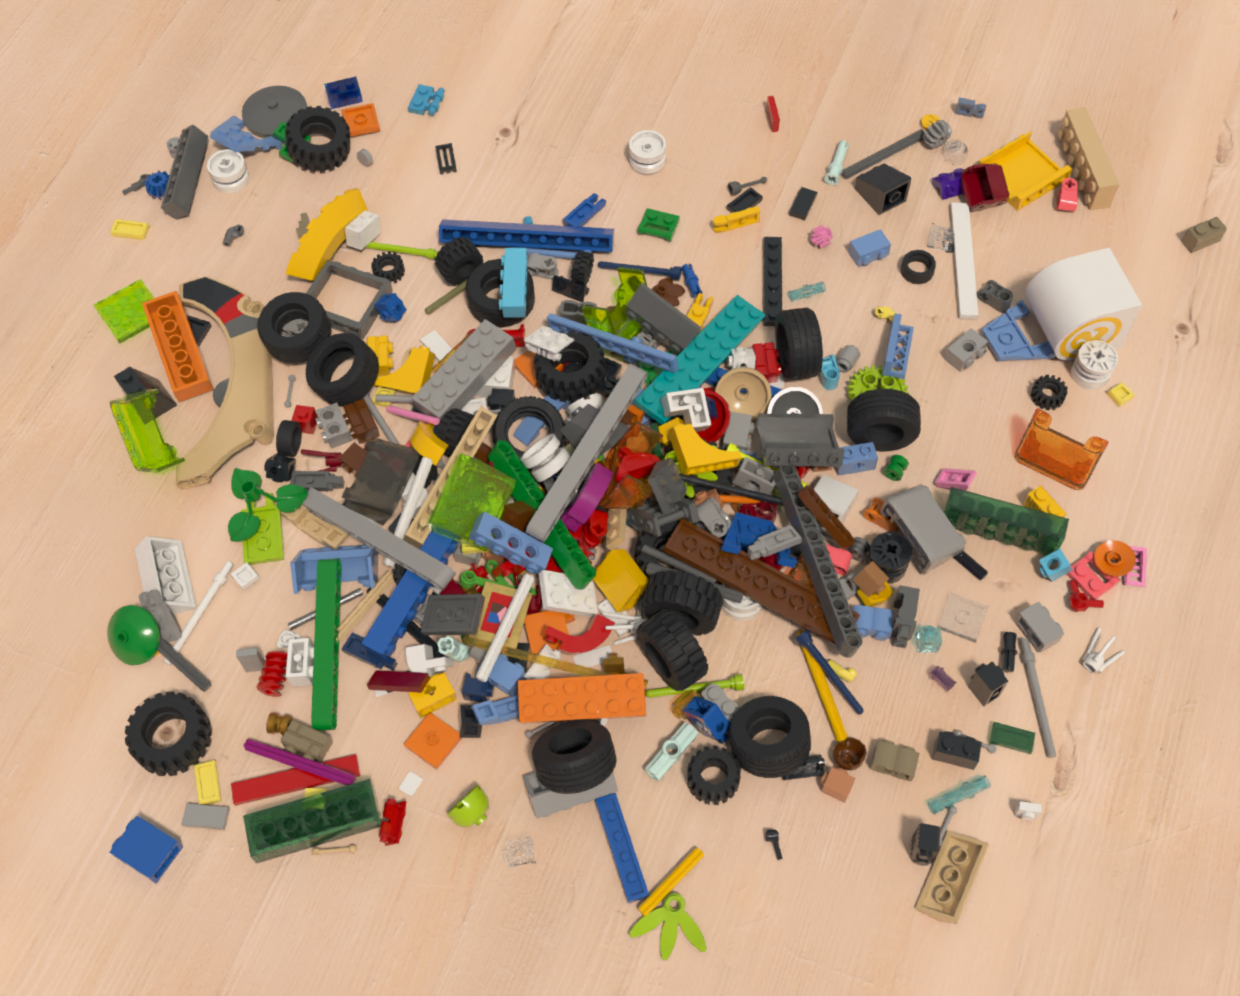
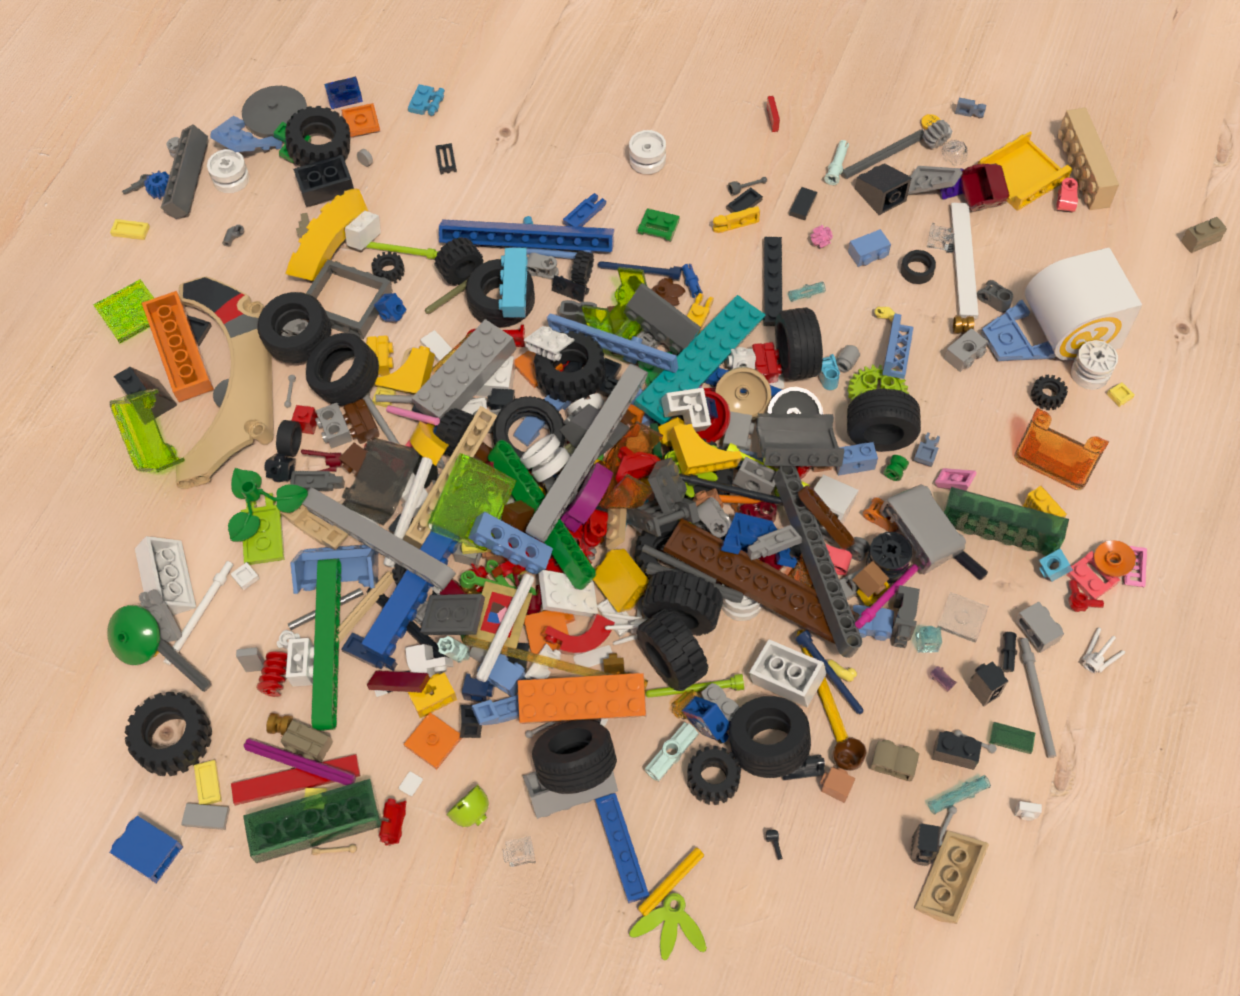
(323, 180): none -> black brick
(788, 673): none -> white brick
(870, 613): none -> dark pink bar
(927, 451): none -> sand blue plate
(932, 178): none -> light grey wing
(962, 324): none -> pearl gold wheel

